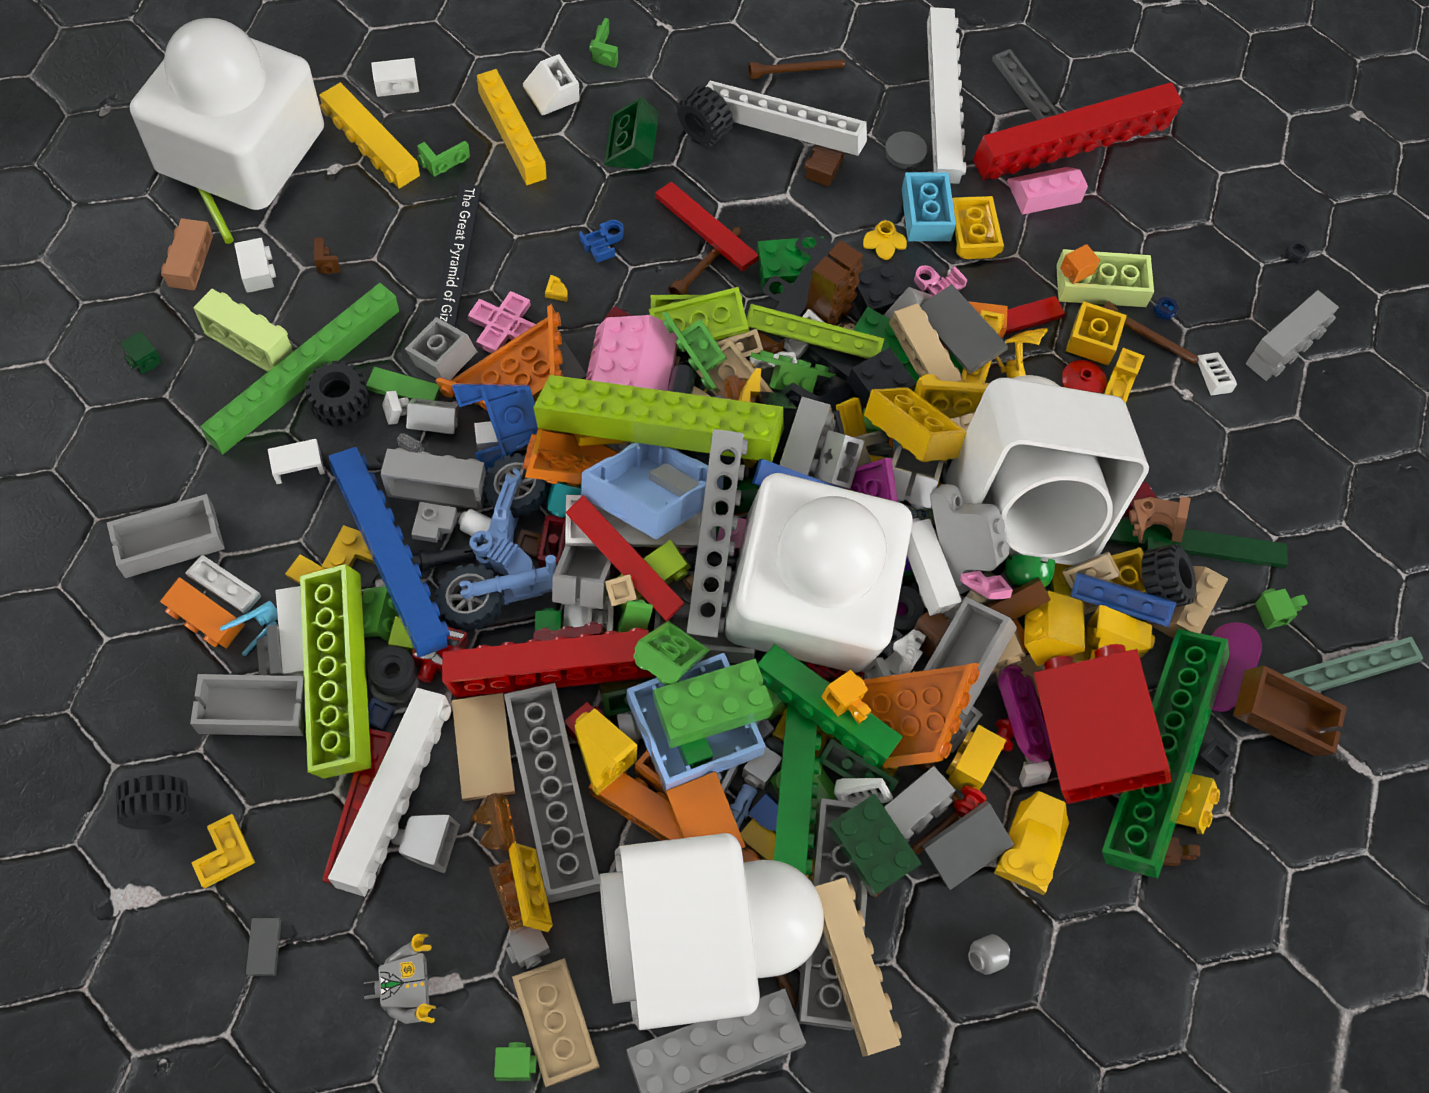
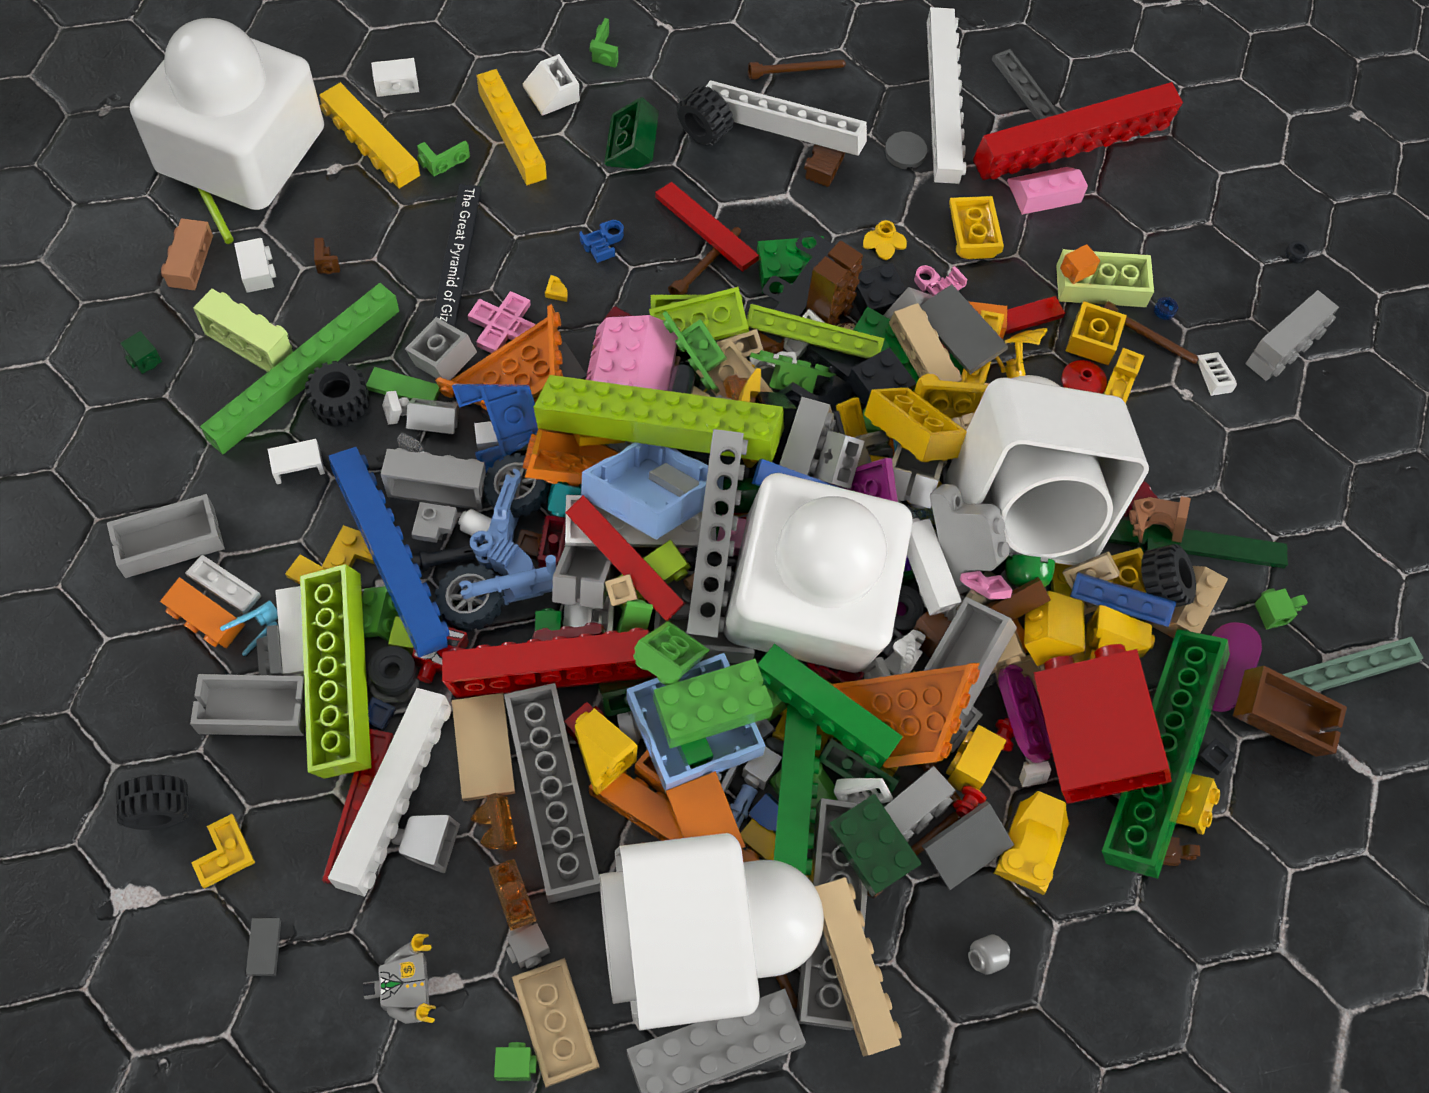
(530, 887): yellow tile -> none
(846, 695): light orange brick -> none
(928, 206): medium azure brick -> none

